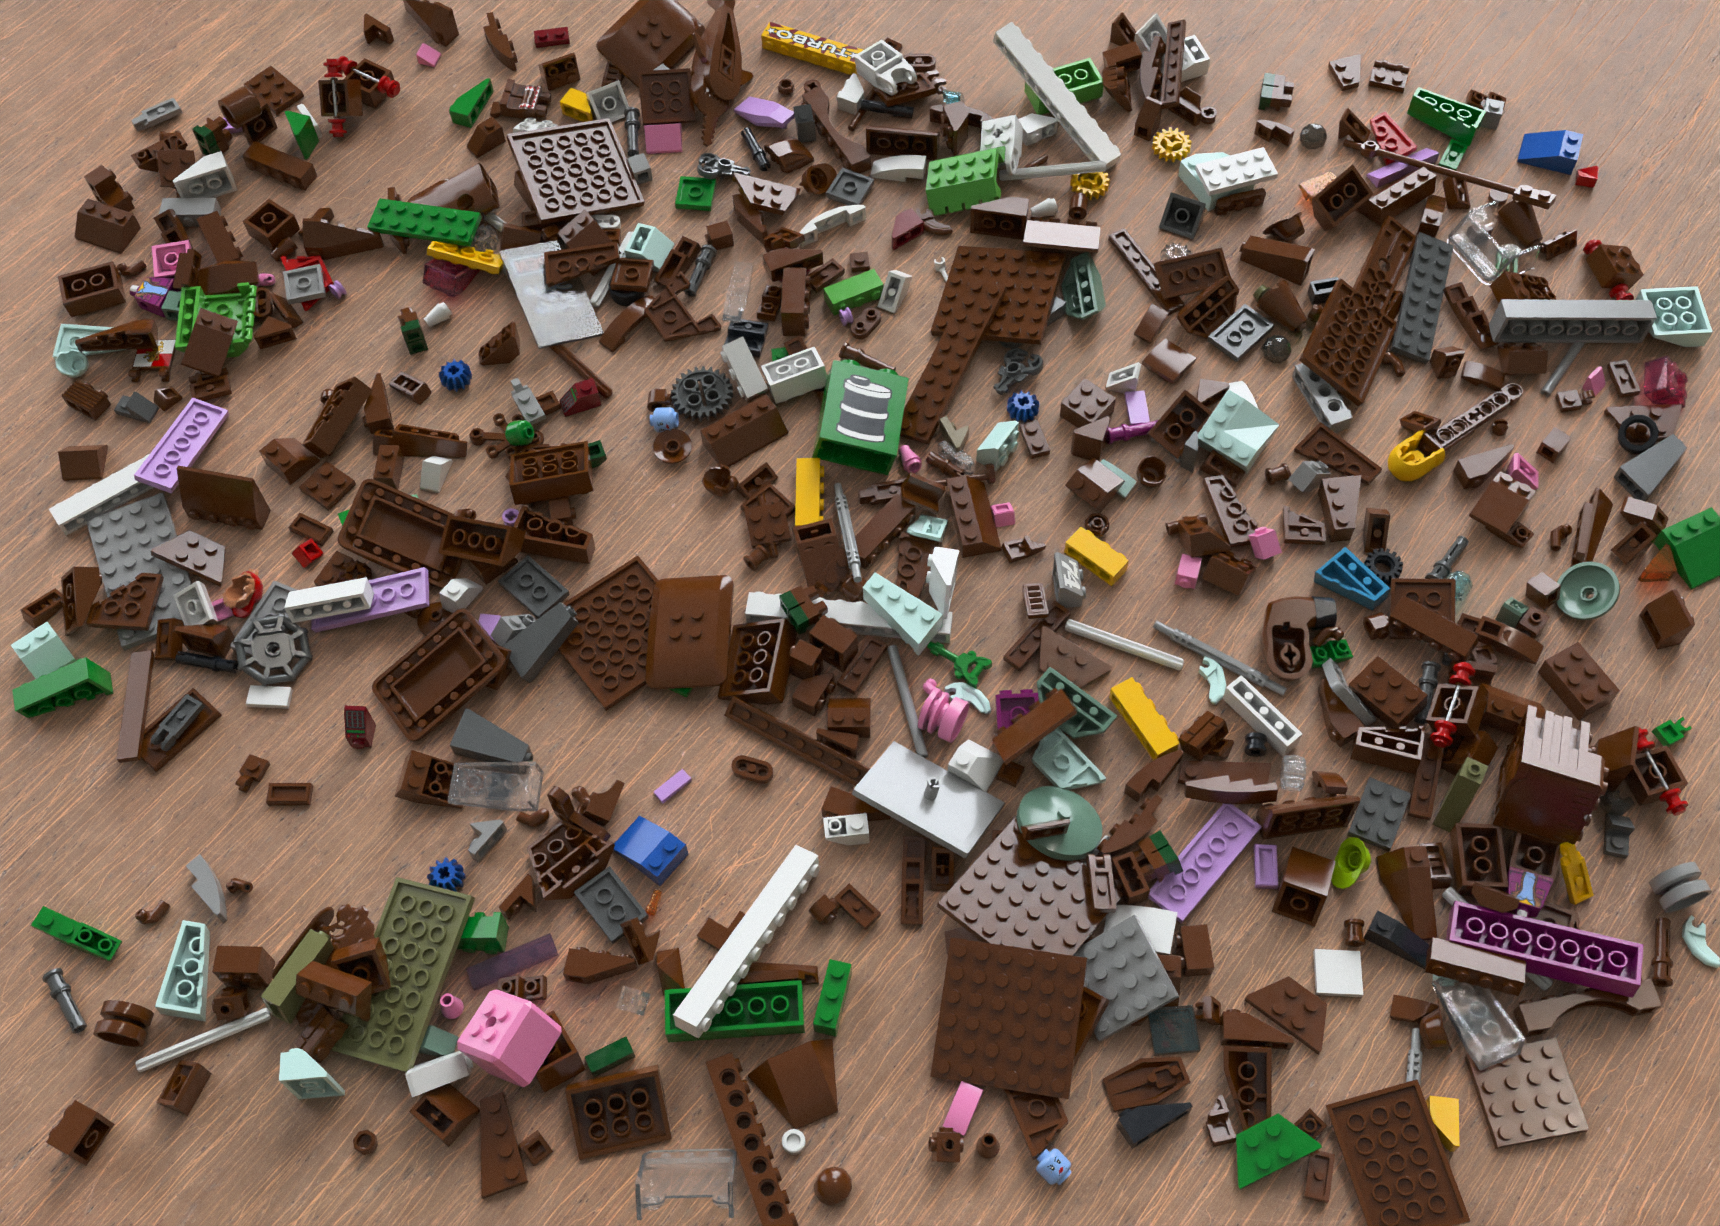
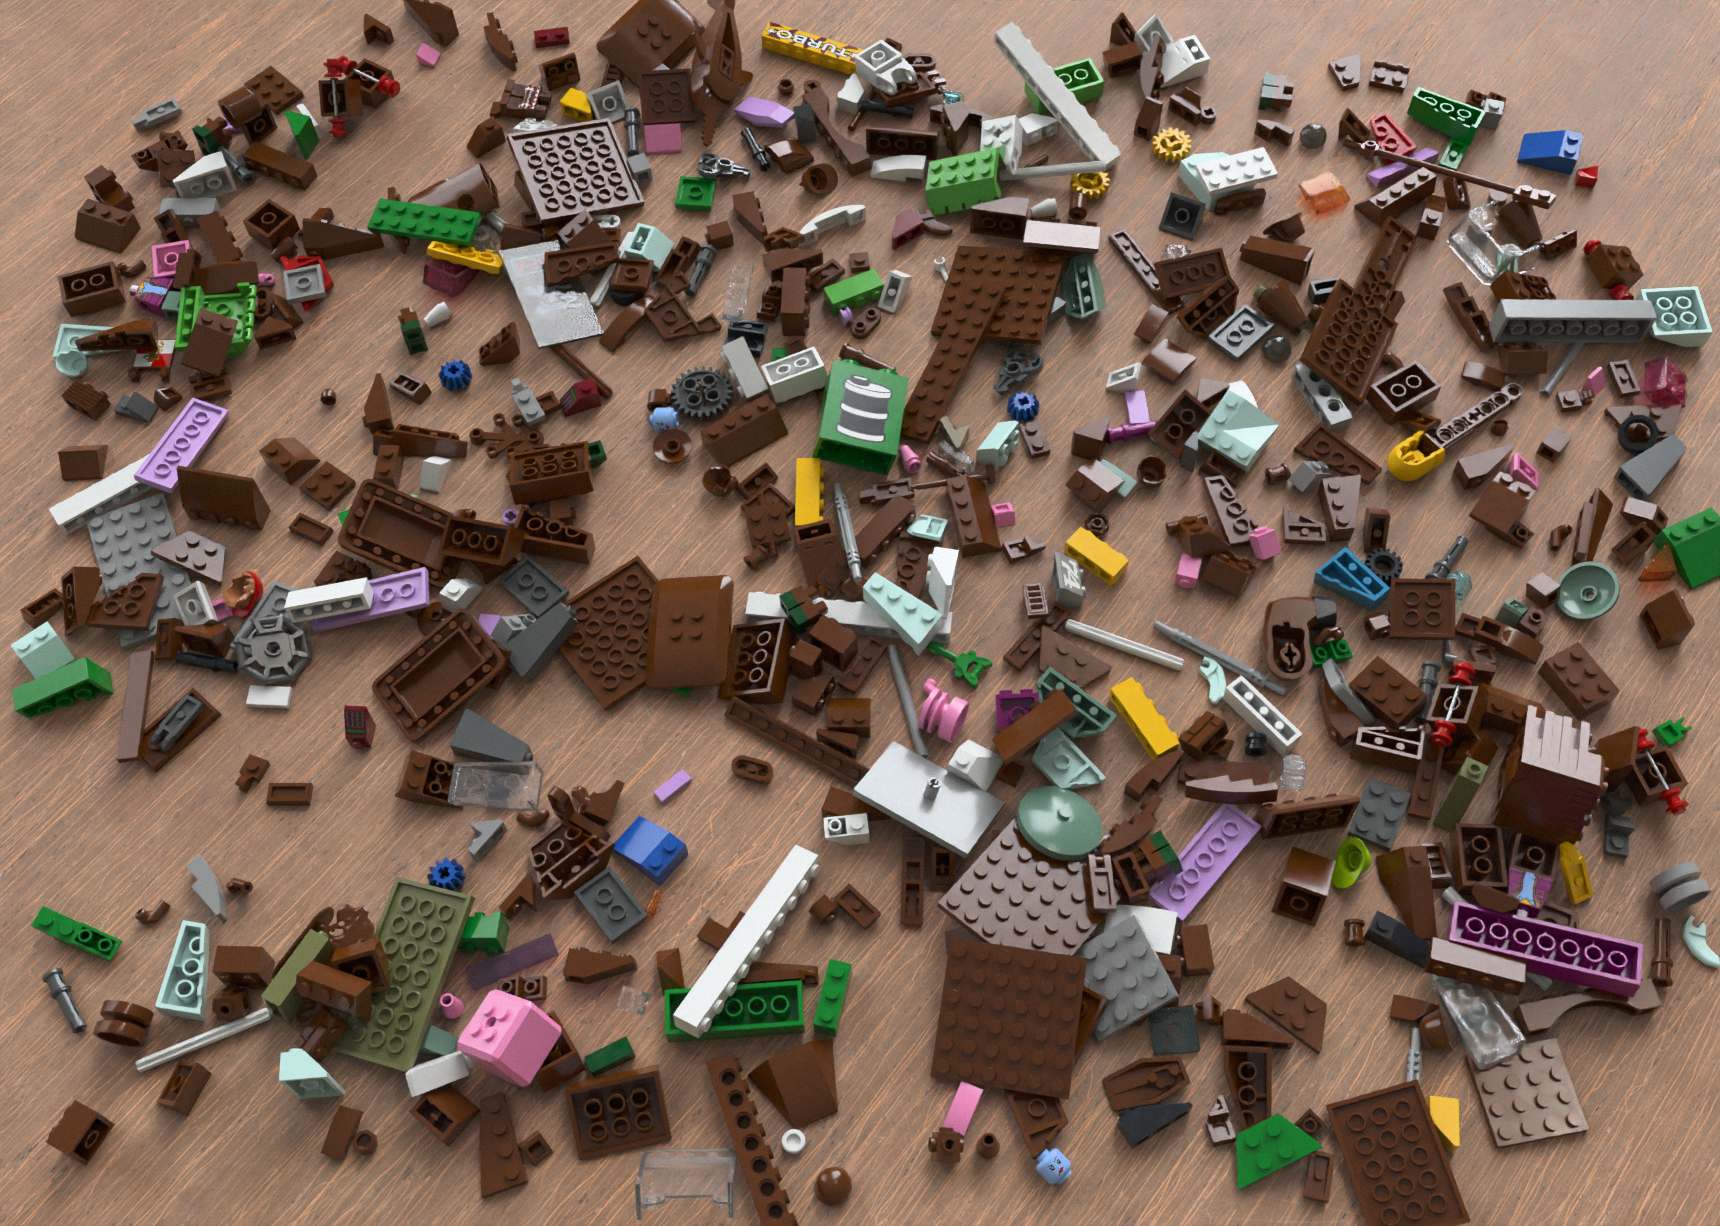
(239, 169): none -> dark grey pin
(307, 553): red slope -> none
(336, 416): reddish brown wedge -> none
(337, 289): lavender bush -> none
(341, 1131): none -> reddish brown slope
(470, 104): green slope -> none
(519, 433): green head -> none
(642, 945): reddish brown slope -> none
(765, 194): wing -> none
(850, 187): dark grey plate -> none
(922, 492): reddish brown panel -> none
(969, 694): light aqua piece -> none
(1045, 829): reddish brown slope -> none
(1086, 404): brick -> none
(1118, 85): reddish brown slope -> none
(1173, 64): reddish brown tile -> none
(1265, 866): lavender tile -> none
(1330, 782): reddish brown slope -> none
(1338, 973): white tile -> none
(1340, 198): reddish brown slope -> none
(1403, 392): none -> reddish brown brick
(1422, 298): dark grey plate -> none
(1433, 629): reddish brown brick -> none
(1446, 361): reddish brown slope -> none

